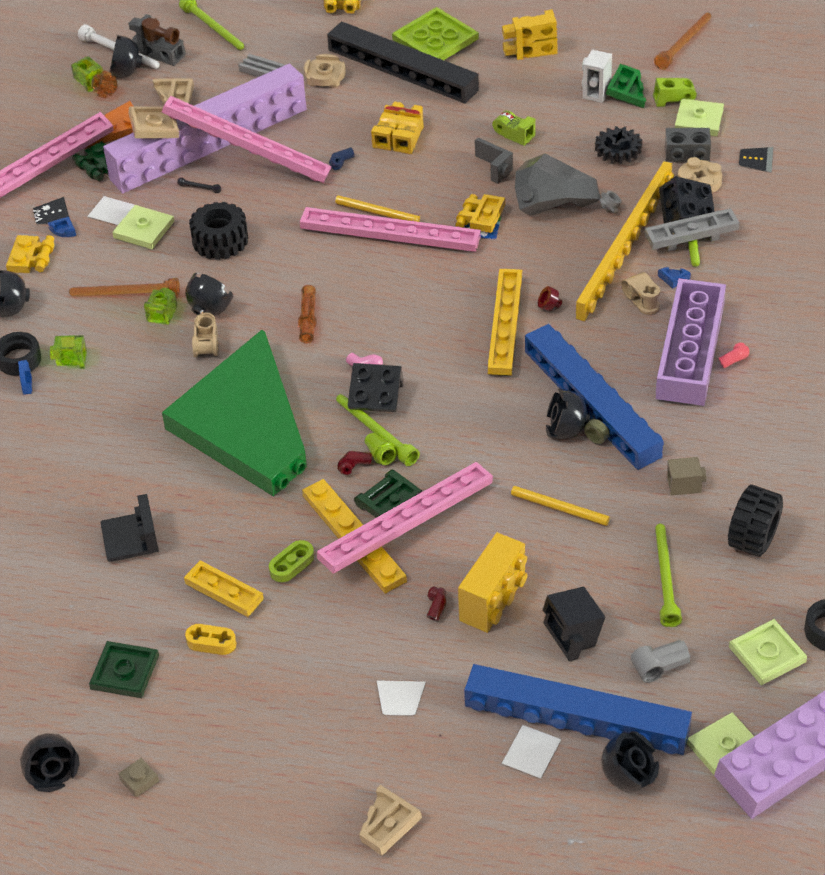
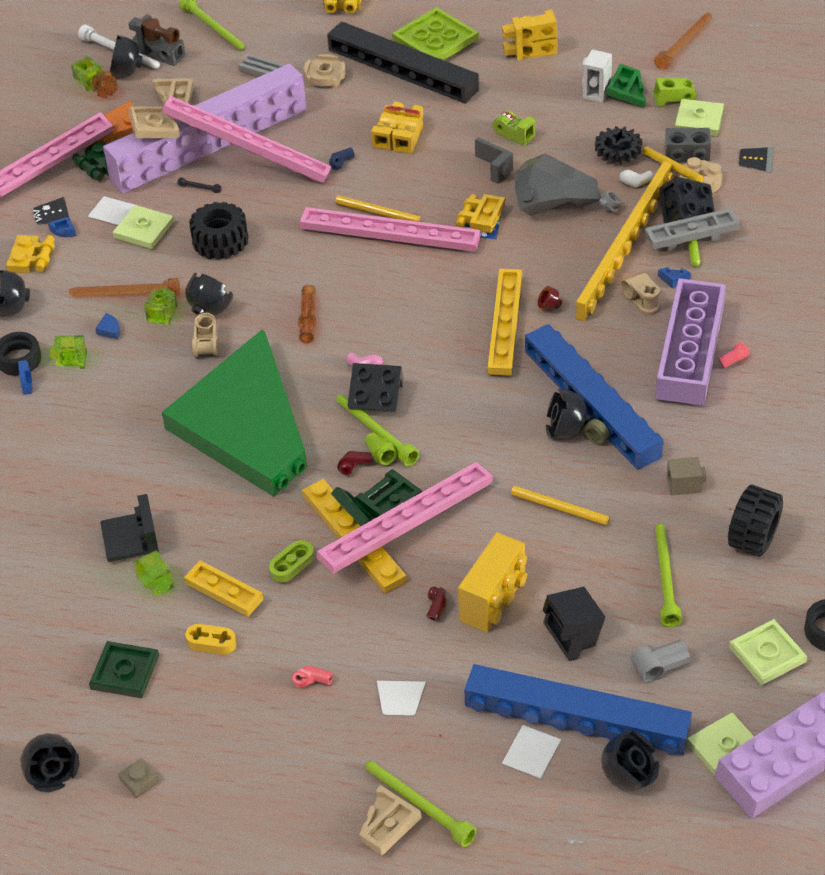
(108, 327): none -> blue tile
(154, 573): none -> clear neon green brick
(311, 674): none -> coral arm
(352, 506): none -> dark green tile
(462, 832): none -> lime piece
(634, 179): none -> white arm
(679, 168): none -> yellow bar

